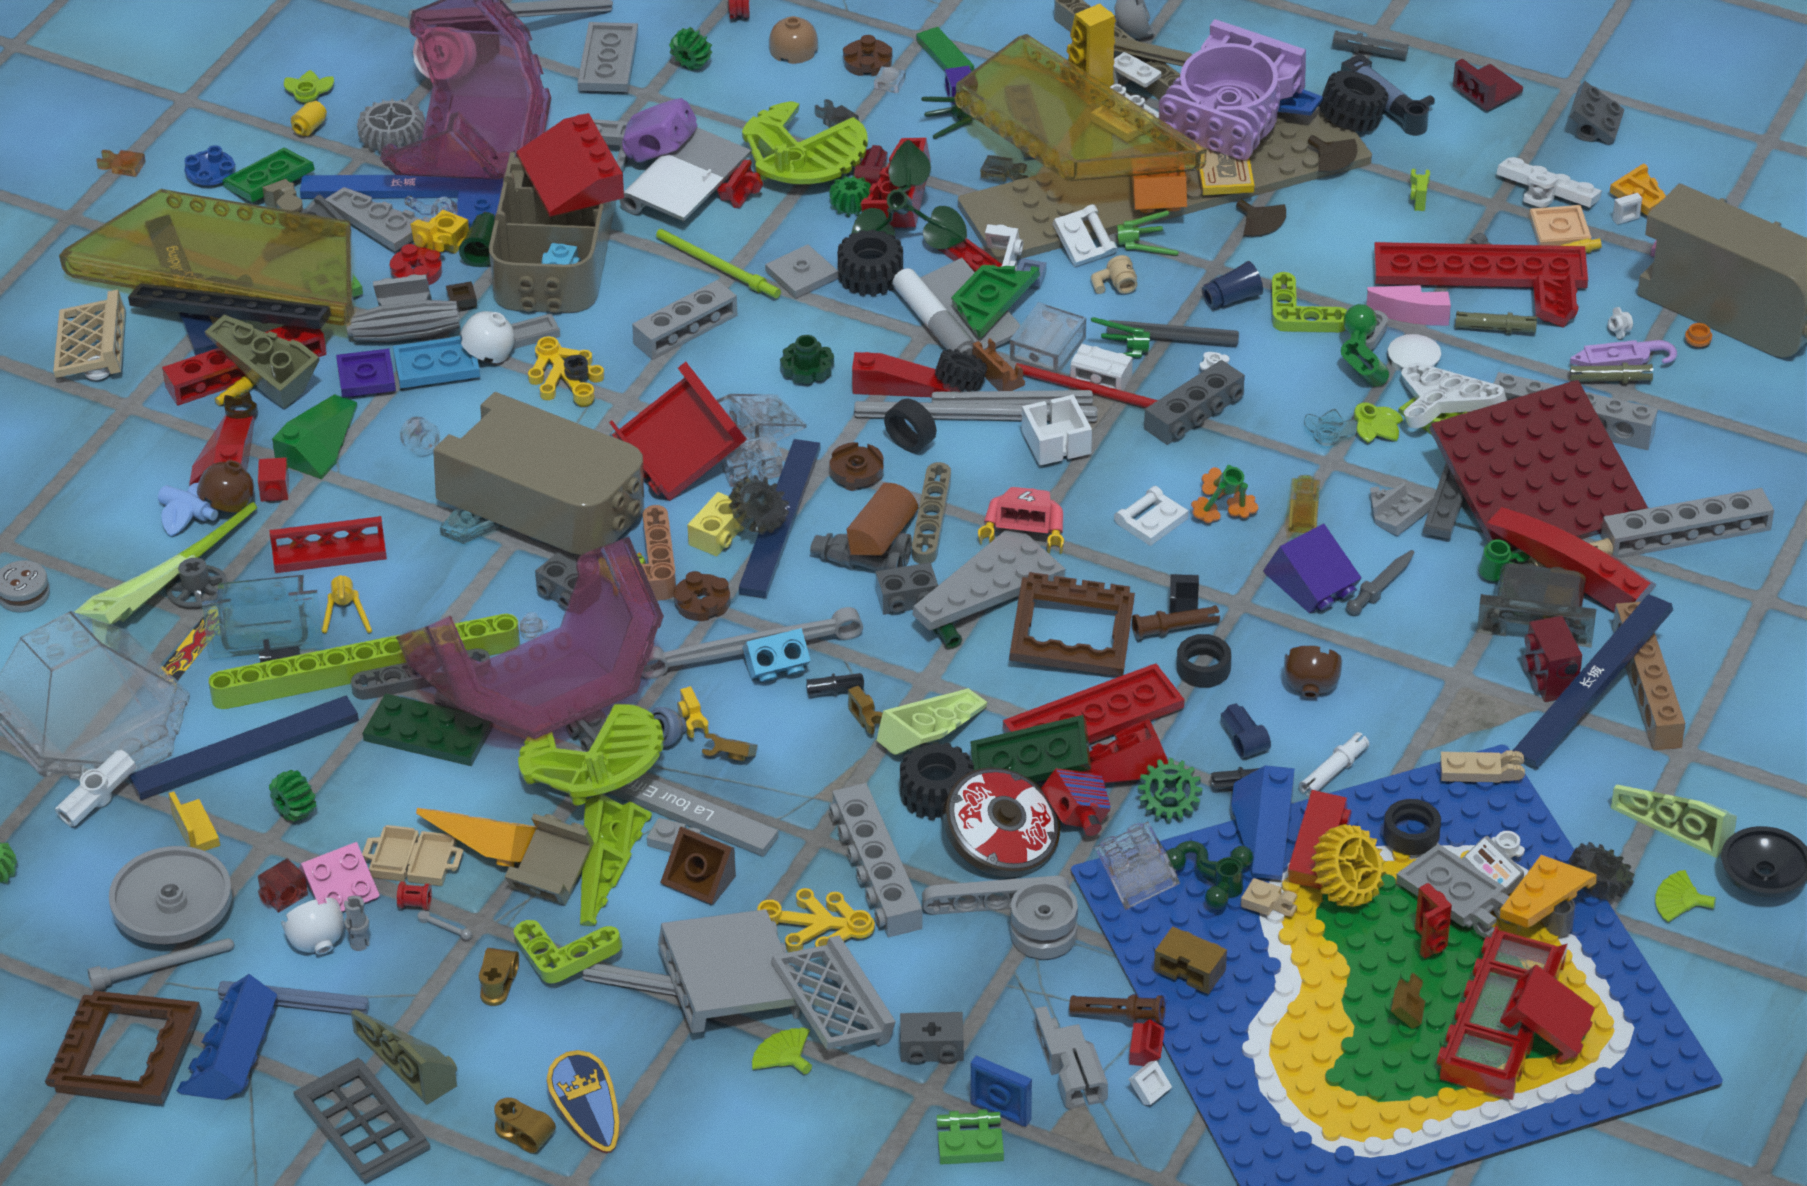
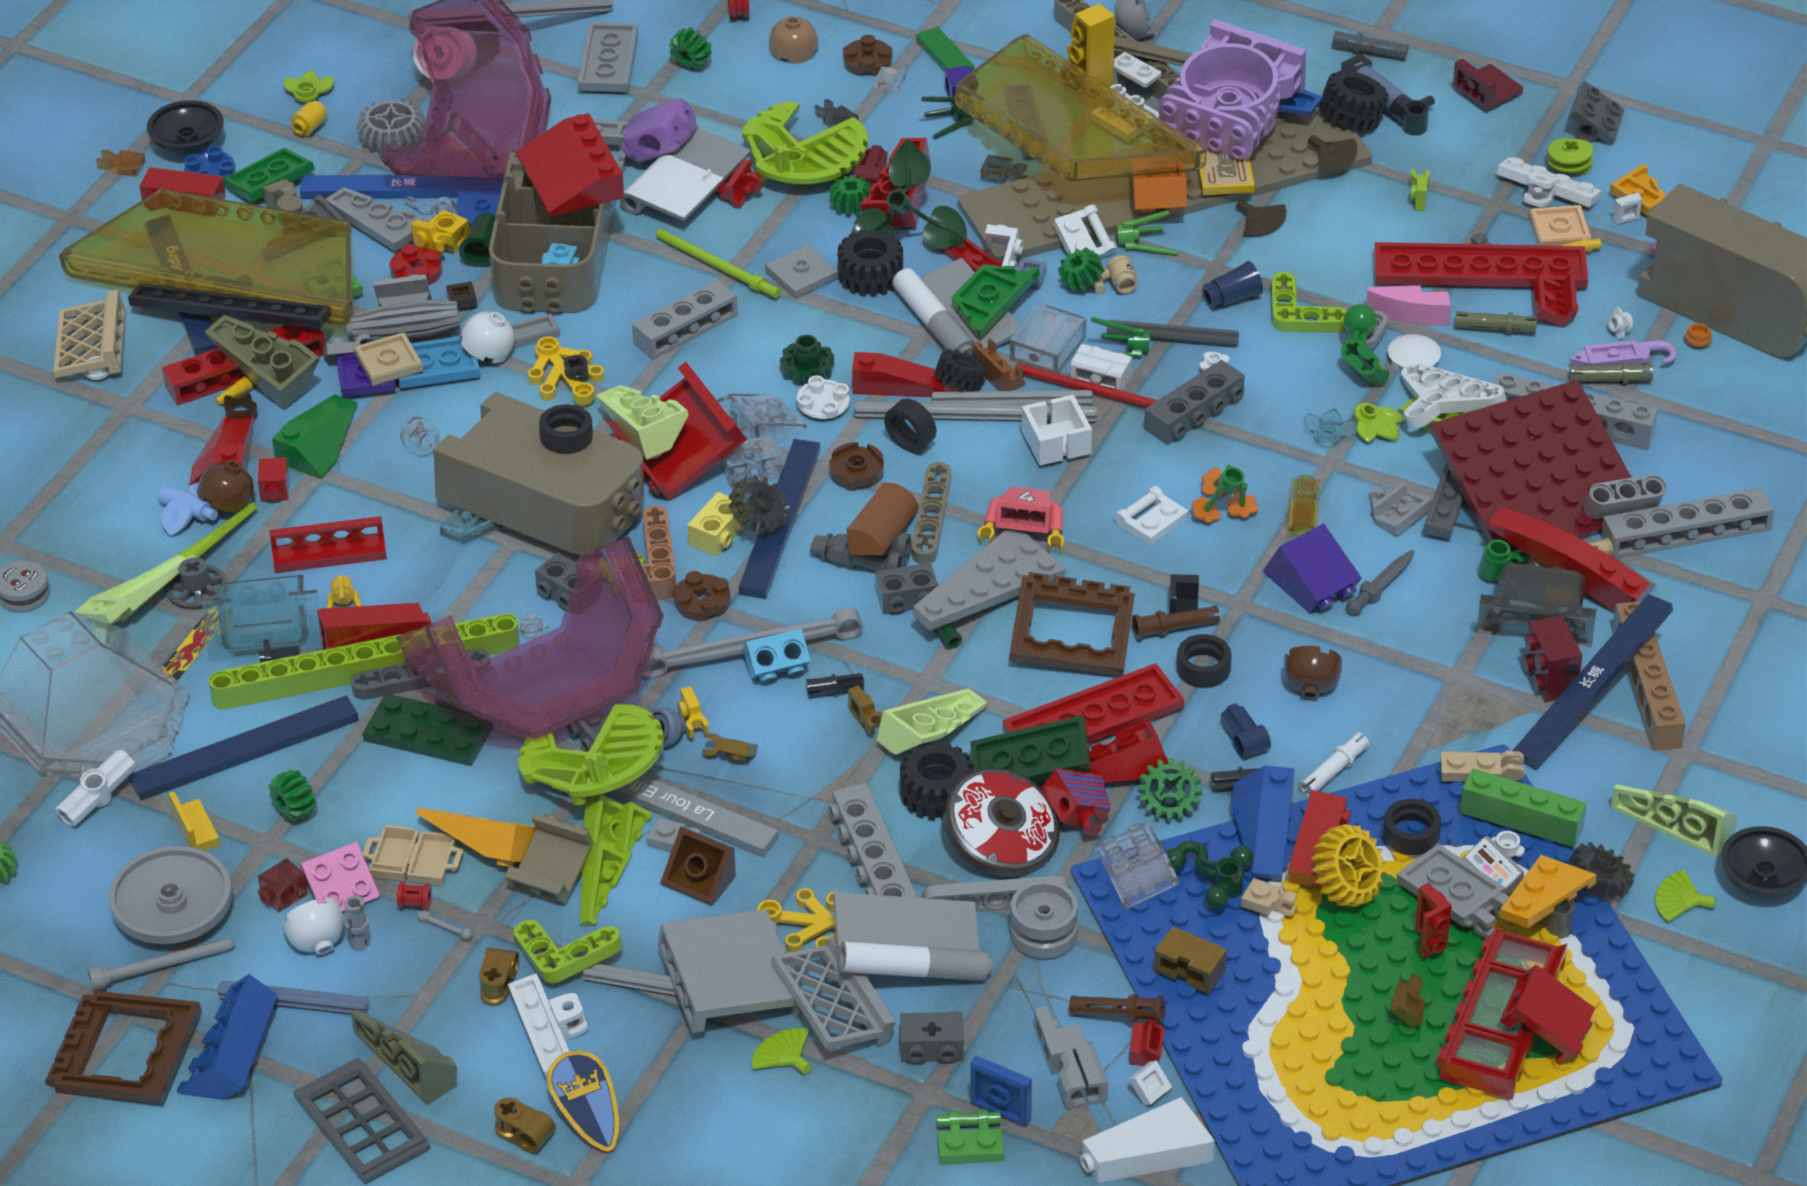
(183, 182): none -> red brick
(185, 126): none -> black dish
(339, 346): none -> light grey plate
(364, 623): none -> red slope
(388, 359): none -> tan tile
(547, 1022): none -> white plate
(565, 441): none -> black tyre
(644, 420): none -> yellowish green wedge
(823, 398): none -> white dish
(908, 937): none -> light grey door
(1081, 269): none -> green gear
(1148, 1144): none -> white slope
(1523, 807): none -> bright green brick
(1570, 156): none -> lime piece
(1612, 492): none -> light grey beam

